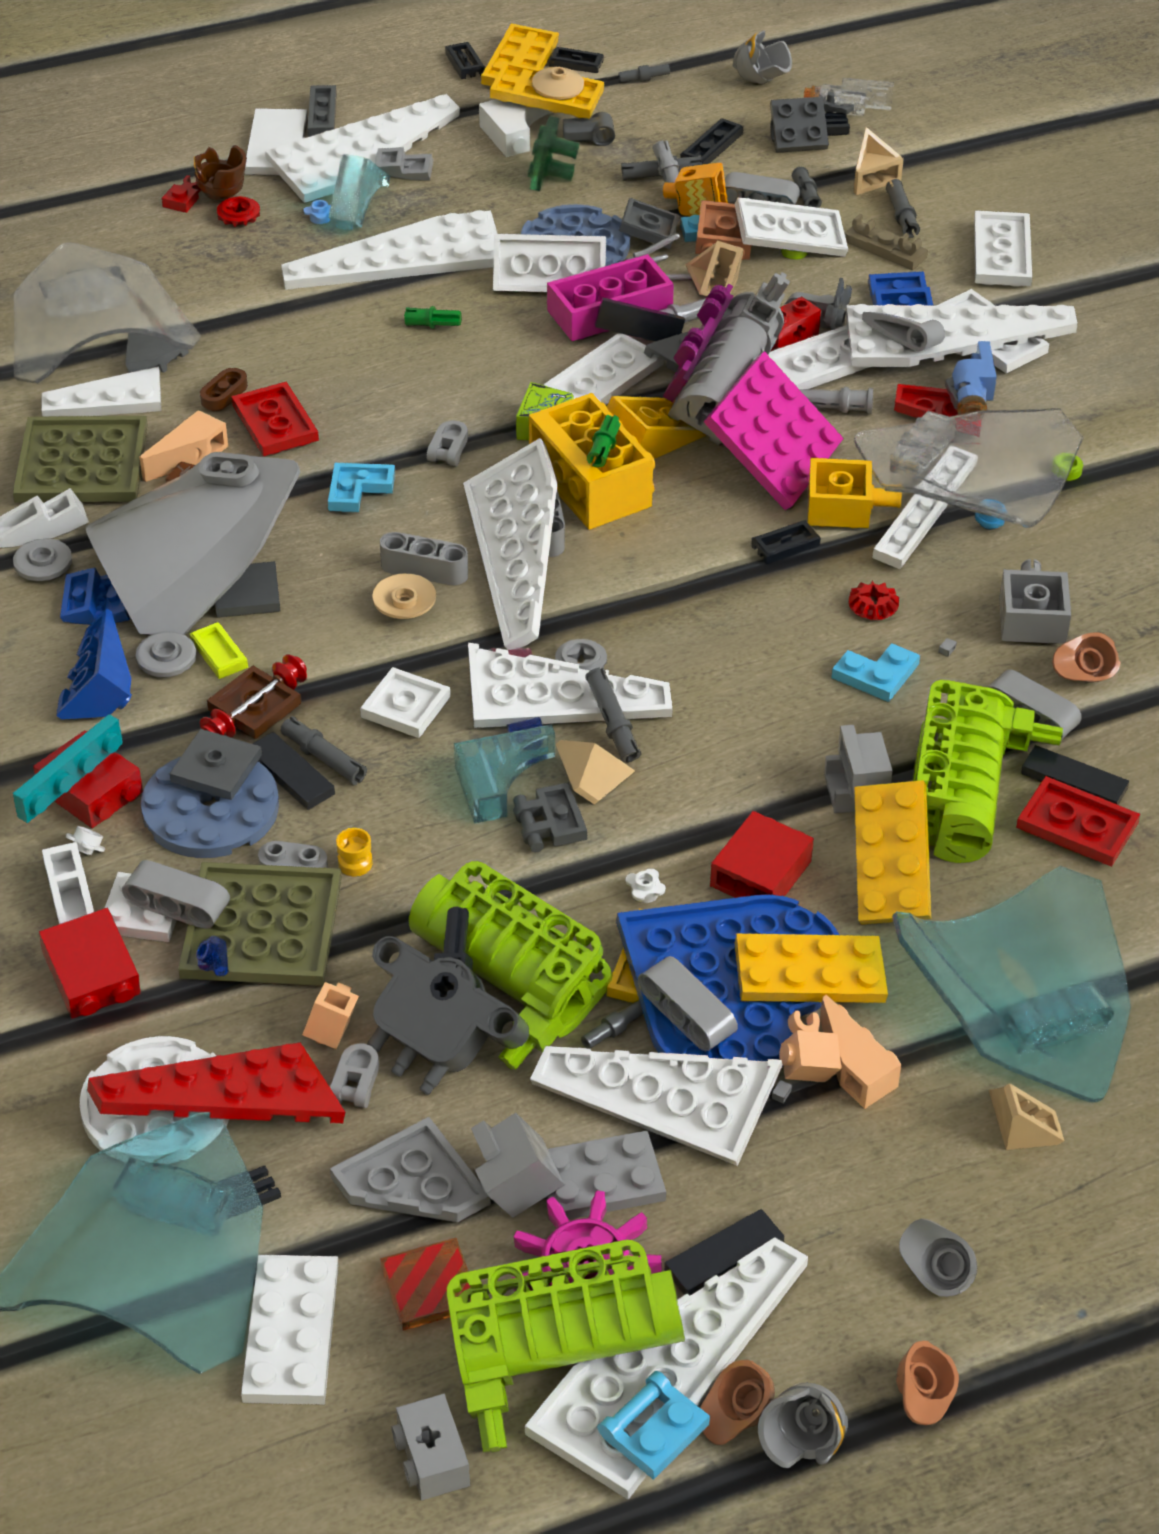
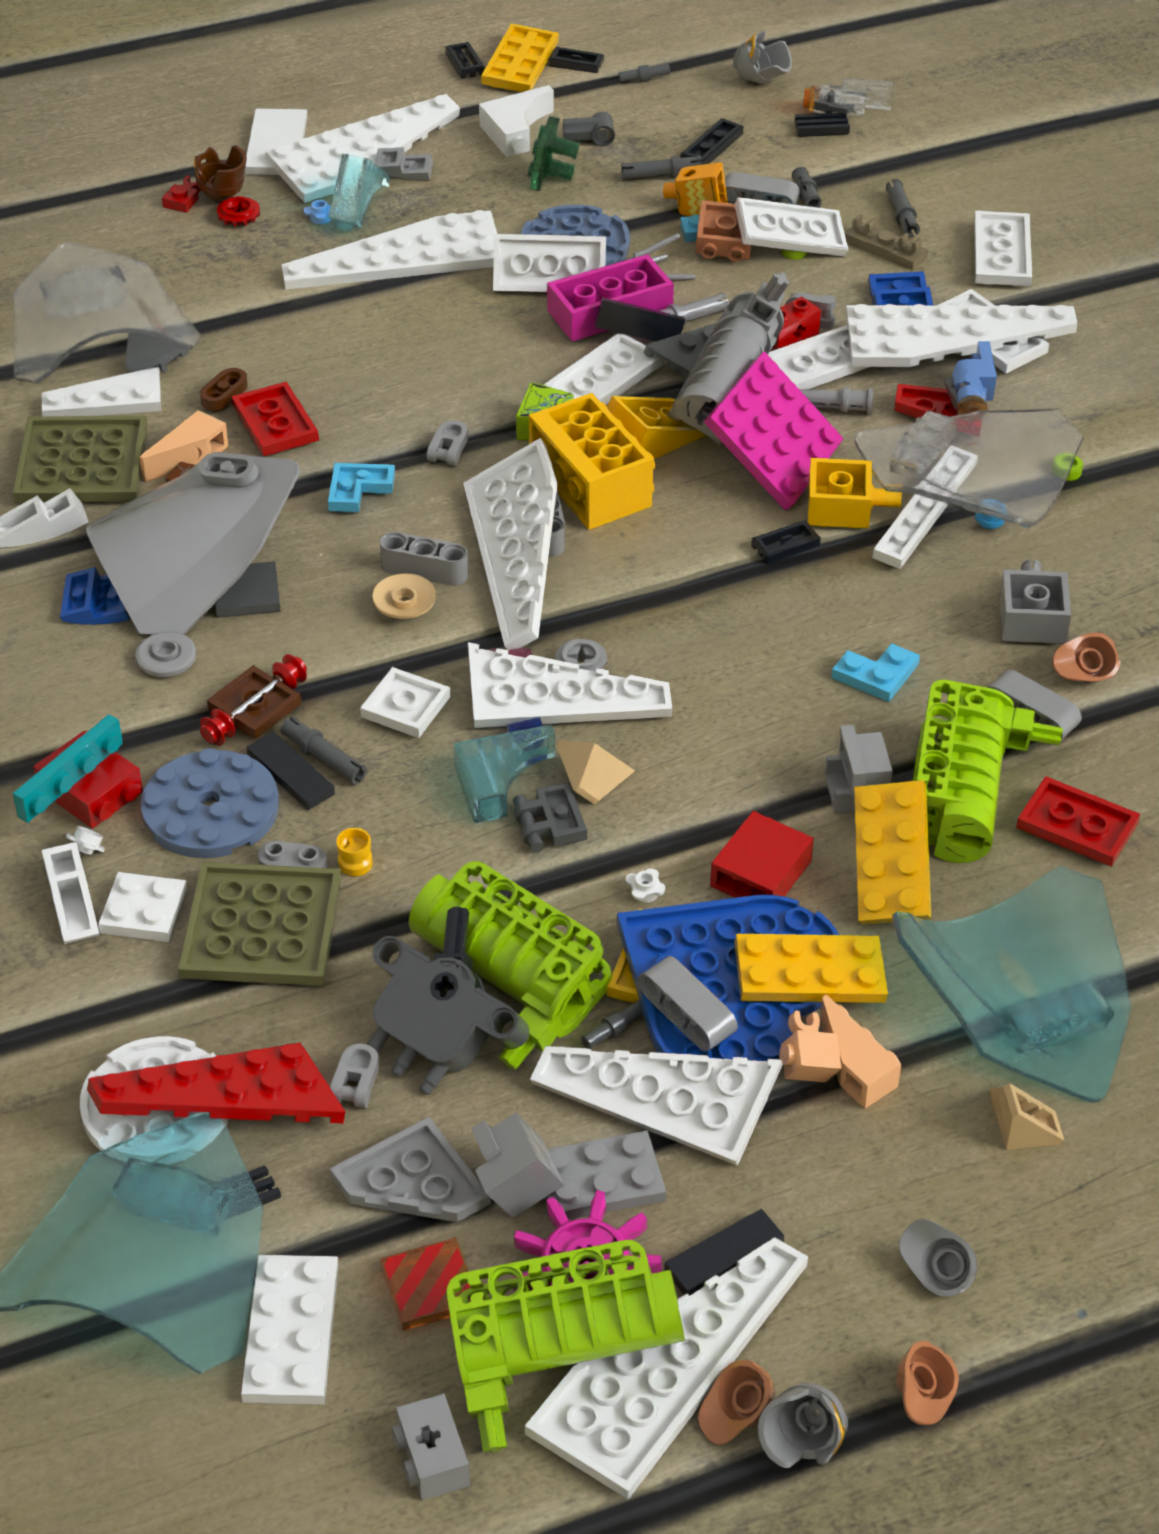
(42, 559): light grey wheel -> none
(90, 963): red brick -> none
(100, 676): blue wedge -> none
(176, 894): light grey beam -> none
(213, 955): clear blue plate -> none
(215, 764): dark grey plate -> none
(219, 650): neon yellow tile -> none
(322, 109): dark grey plate -> none
(330, 1014): light nougat brick -> none
(432, 317): green axle -> none
(515, 86): yellow plate -> none
(558, 83): tan dish -> none
(604, 440): green axle -> none
(617, 725): dark grey pin -> none
(648, 222): dark grey plate -> none
(663, 1434): medium azure plate -> none
(668, 166): light grey pin -> none
(697, 339): magenta hinge -> none
(715, 266): tan slope -> none
(781, 1091): light grey piece -> none
(798, 124): dark grey plate -> none
(836, 313): dark grey plate -> none
(863, 606): red gear -> none
(876, 164): tan slope -> none
(907, 331): light grey piece -> none
(947, 647): light grey piece -> none
(1092, 780): black tile -> none

